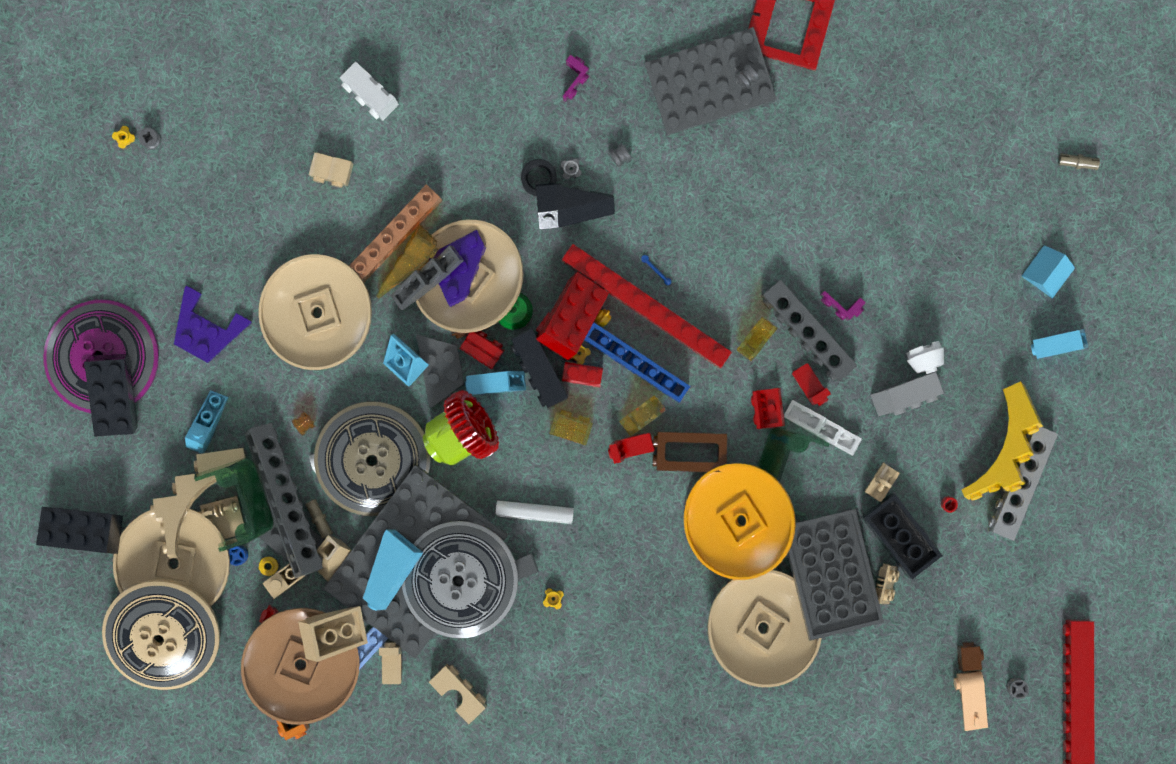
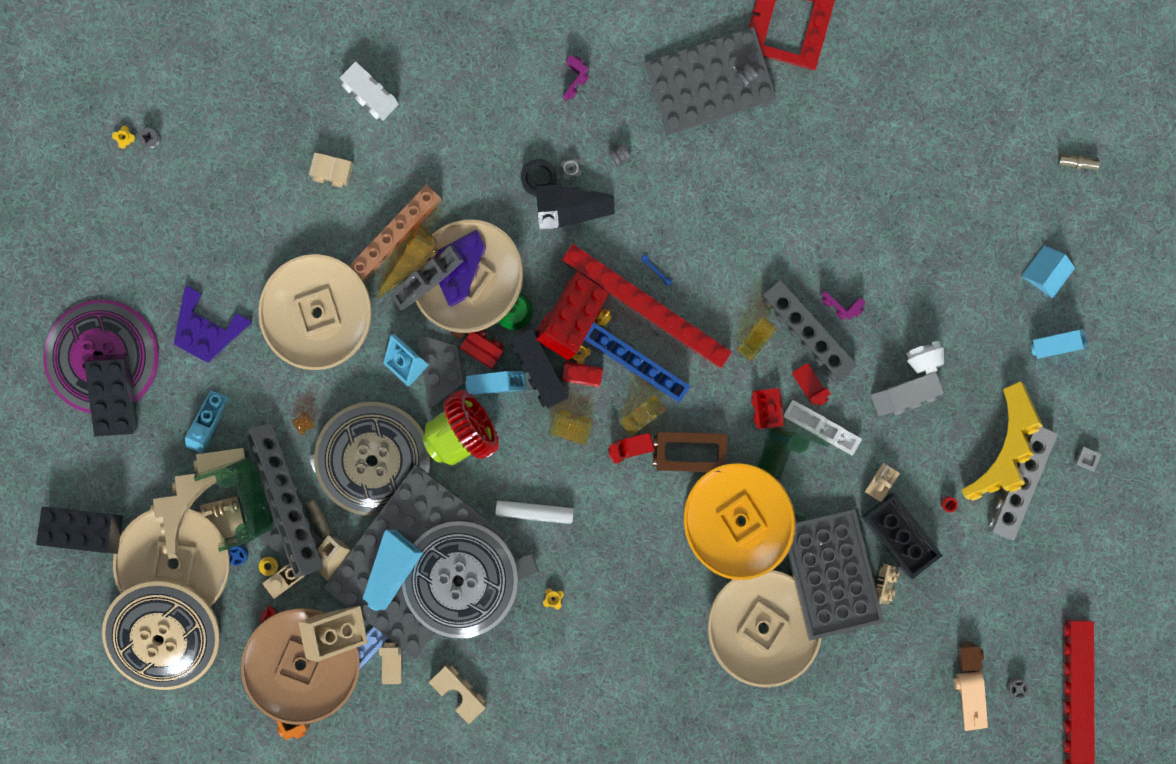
(1087, 459): none -> light grey plate

